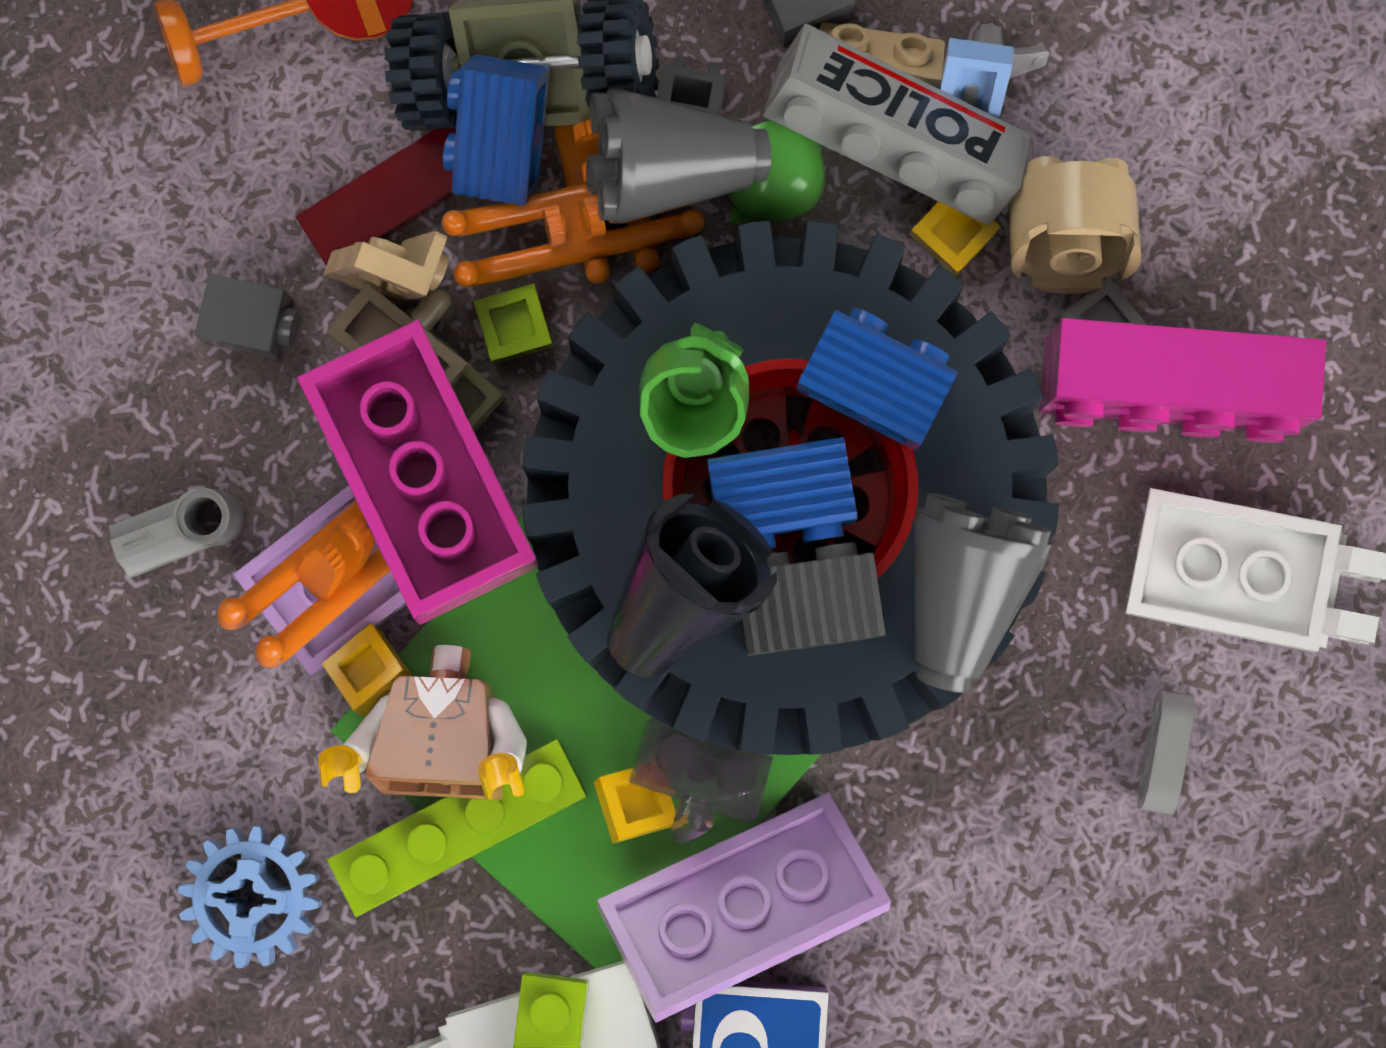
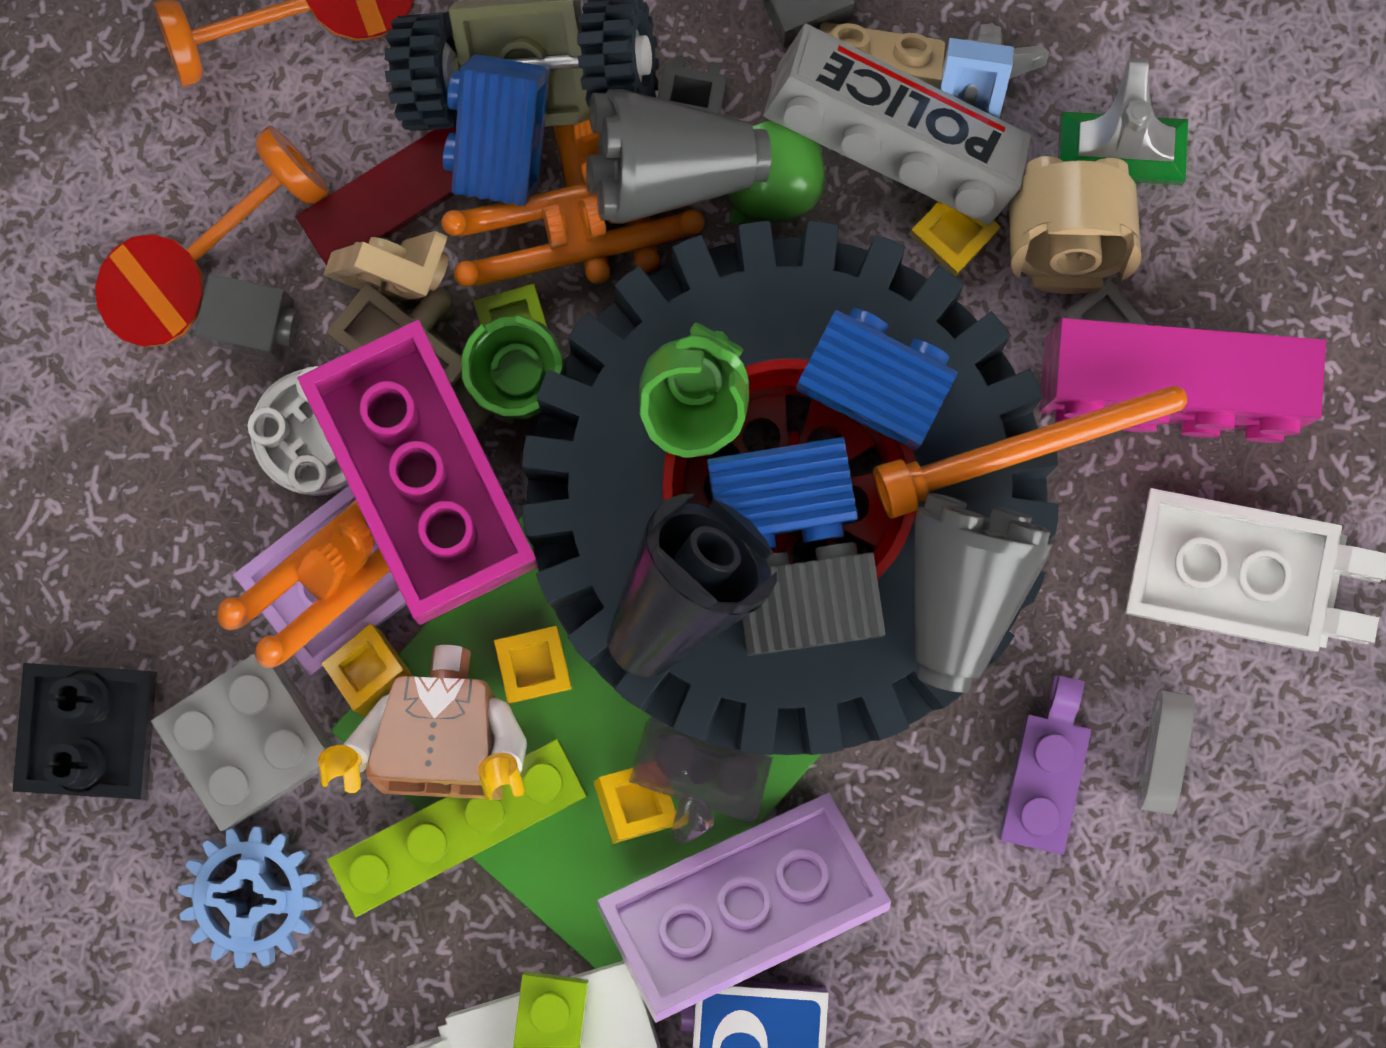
(84, 731): none -> black plate
(152, 284): none -> piece
(173, 531): light grey piece -> none
(244, 740): none -> light grey brick
(293, 441): none -> white tile
(508, 364): none -> bright green helmet
(533, 664): none -> yellow plate
(906, 485): none -> orange piece
(1047, 772): none -> medium lavender plate
(1129, 131): none -> flat silver piece

